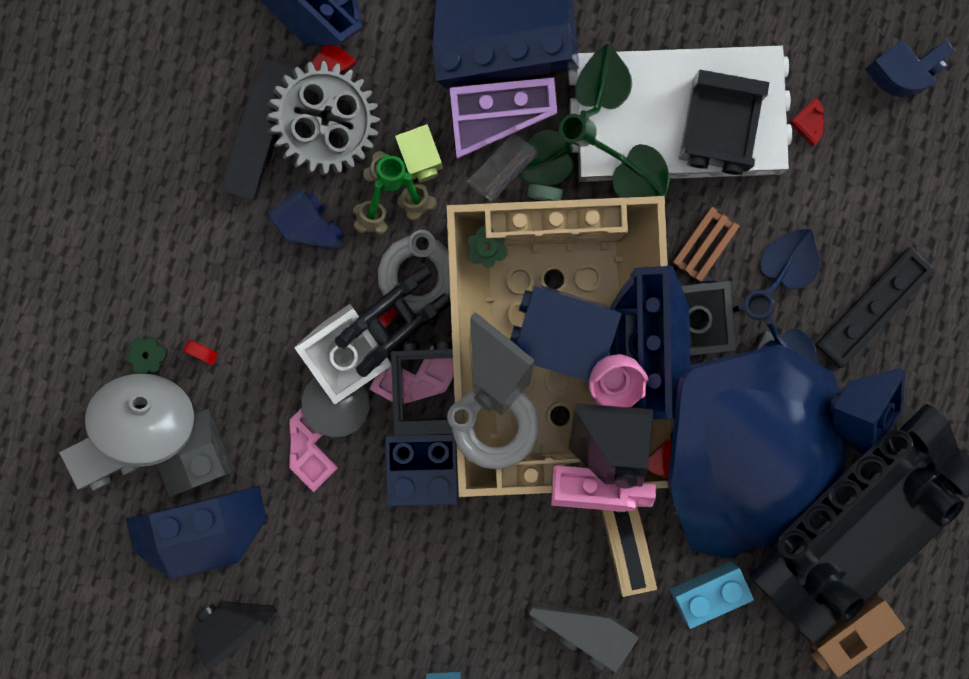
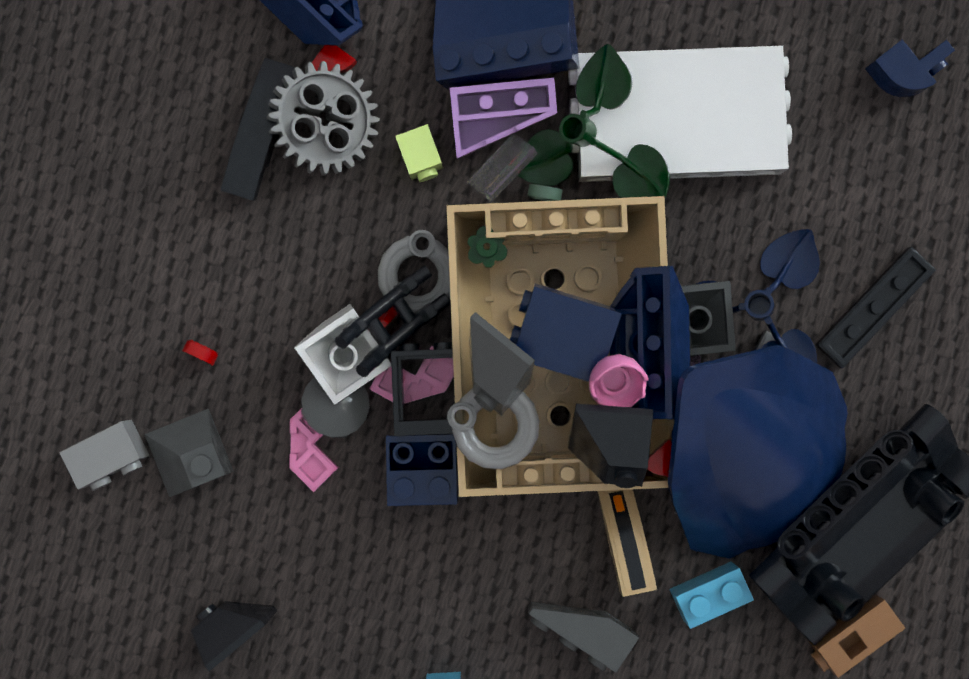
(137, 355): dark green plant -> none
(139, 435): light grey dish -> none
(198, 533): dark blue wedge -> none
(303, 224): clear blue slope -> none
(390, 175): plant -> none
(583, 489): bright pink hinge -> none
(722, 121): black panel -> none
(722, 221): nougat tile -> none
(810, 122): red tile -> none
(869, 408): dark blue slope -> none

